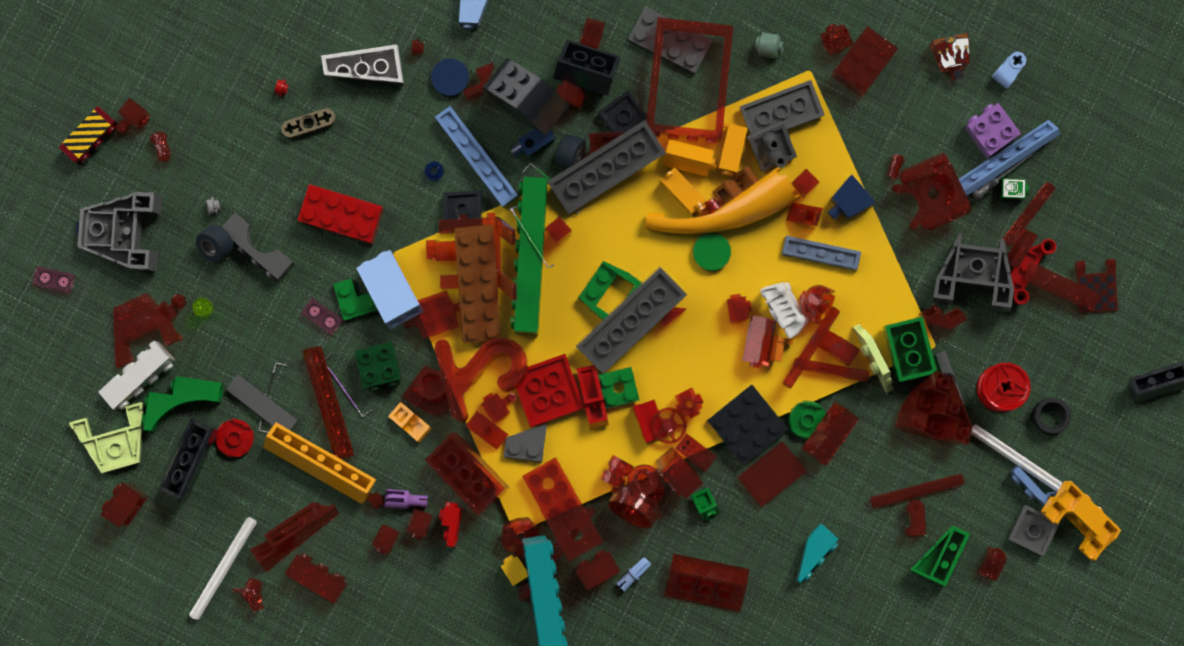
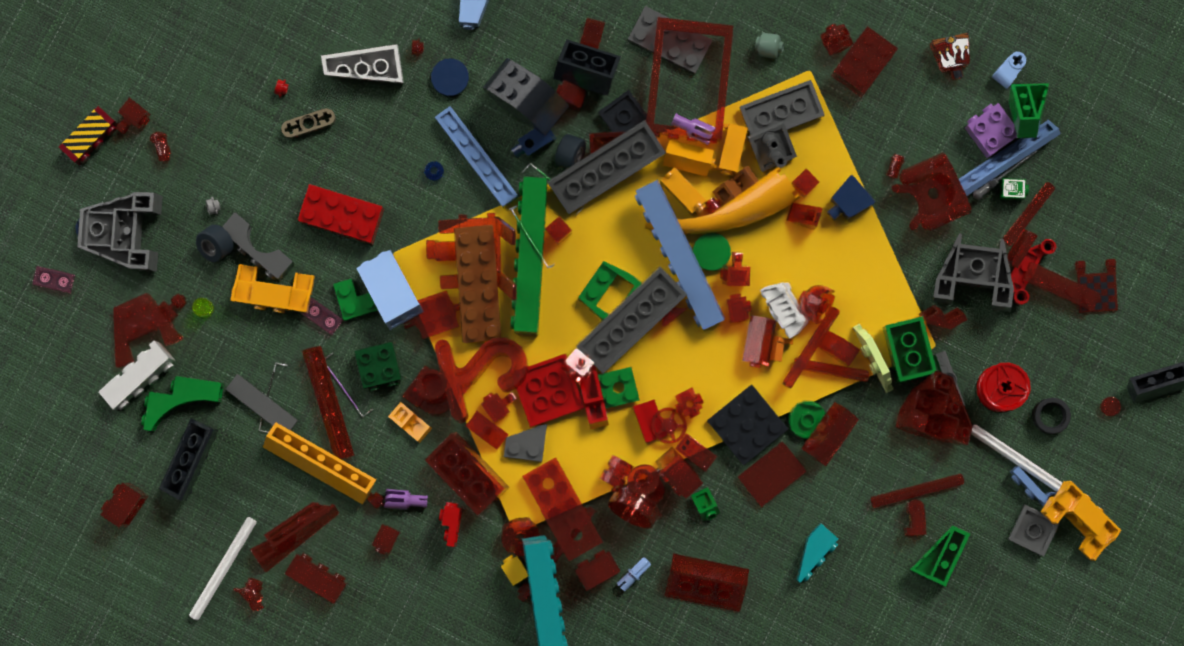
(117, 447): yellowish green wing -> none
(234, 438): red tile -> none
(271, 295): none -> light orange bracket
(419, 524): clear red brick -> none
(462, 203): black plate -> none
(484, 74): clear red slope -> none
(578, 365): none -> clear red brick
(680, 255): none -> medium blue brick
(695, 129): none -> medium lavender arm
(736, 273): none -> clear red brick
(821, 253): sand blue tile -> none
(993, 563): clear red bracket -> none
(1027, 107): none -> green wedge
(1110, 406): none -> clear red tile

